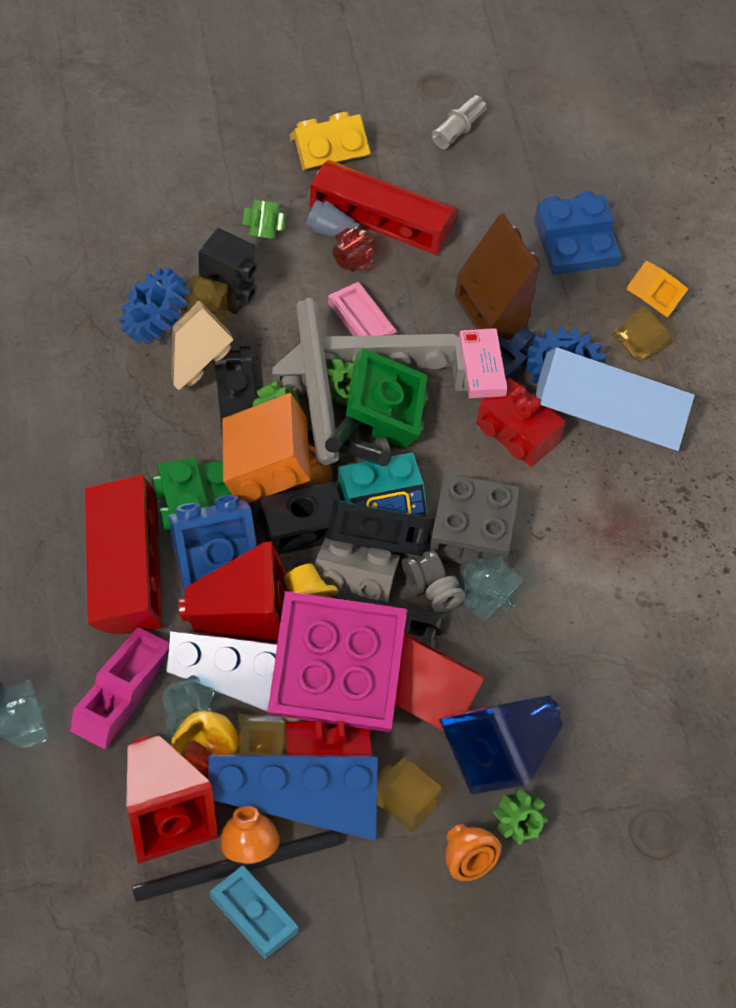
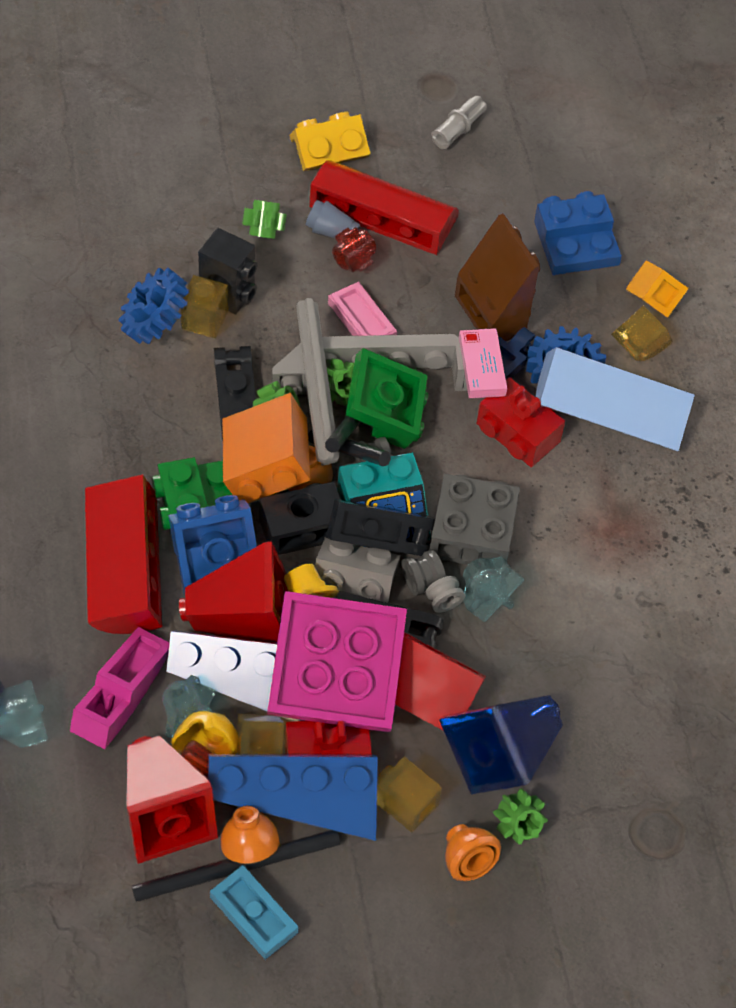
(195, 342): tan slope -> none

